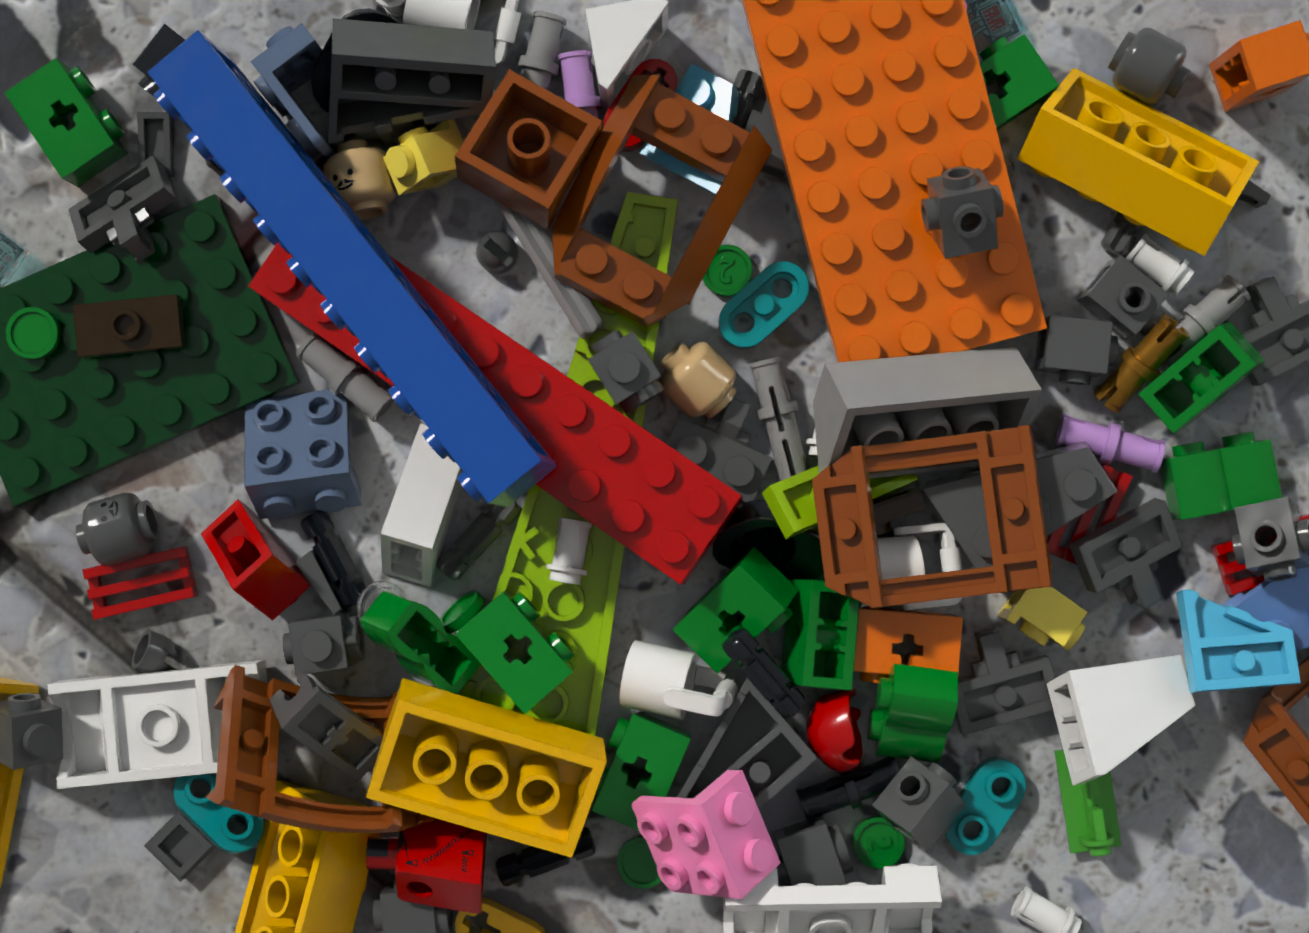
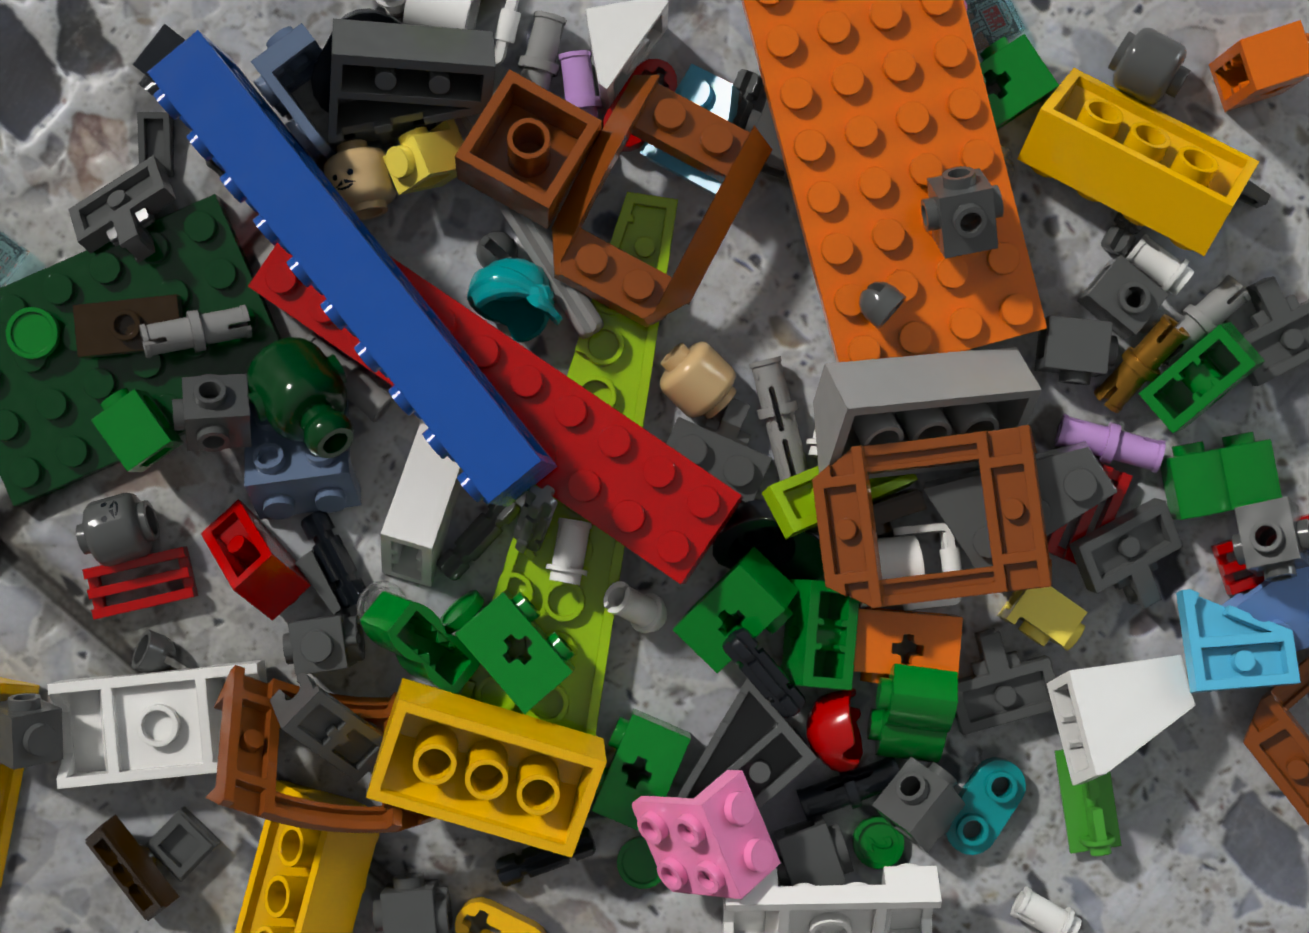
(43, 105): green brick -> none
(131, 867): none -> dark brown plate
(136, 429): none -> green brick
(195, 331): none -> light grey pin
(213, 818): teal plate -> none
(214, 412): none -> dark grey brick
(302, 395): none -> dark green piece
(434, 864): red torso -> none
(515, 296): none -> teal hat
(535, 518): none -> dark grey axle
(626, 370): dark grey brick -> none
(643, 611): none -> white pin
(663, 681): white piece -> none
(728, 271): green piece -> none
(762, 305): teal plate -> none
(880, 302): none -> dark grey hinge

